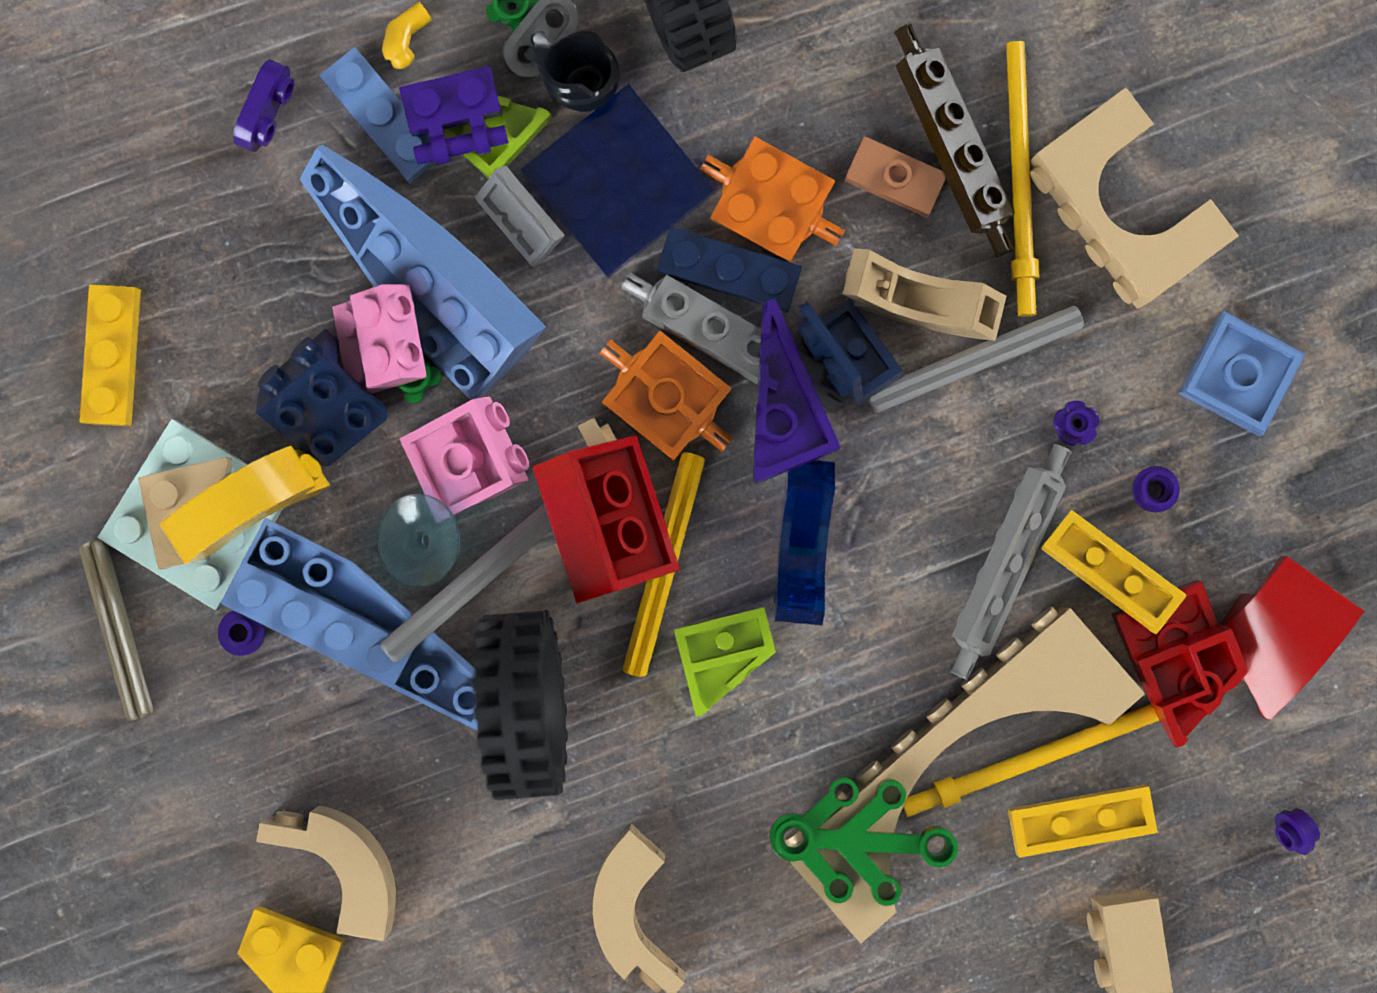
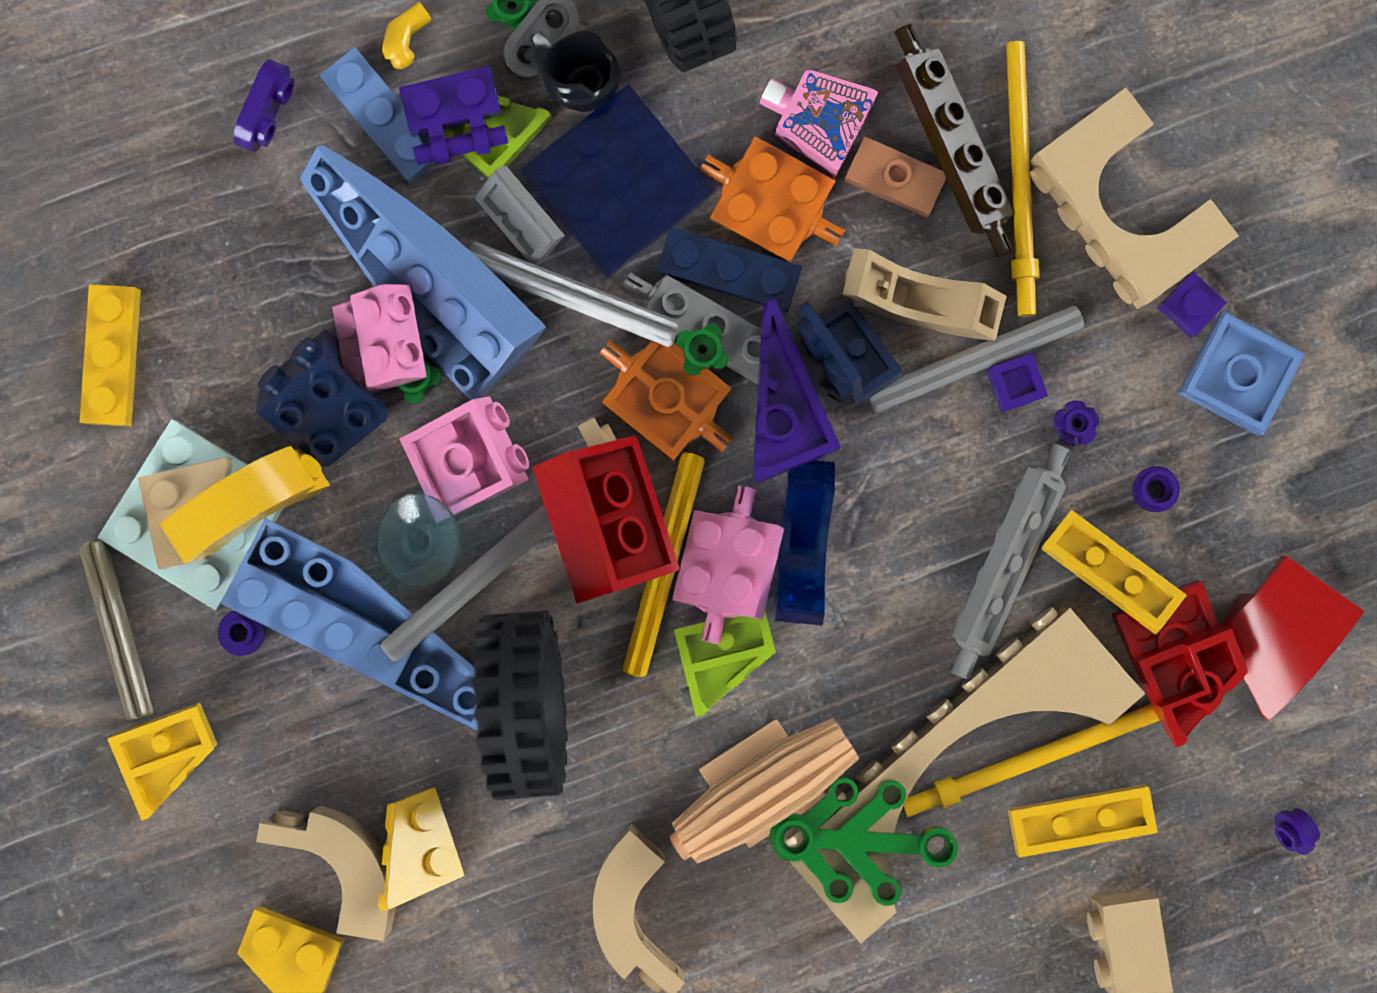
(161, 754): none -> yellow wing
(417, 849): none -> yellow wing
(578, 296): none -> light grey axle
(708, 337): none -> green plate
(728, 564): none -> bright pink plate
(760, 786): none -> light nougat plate
(819, 117): none -> torso
(1016, 382): none -> dark purple plate
(1192, 304): none -> dark purple plate

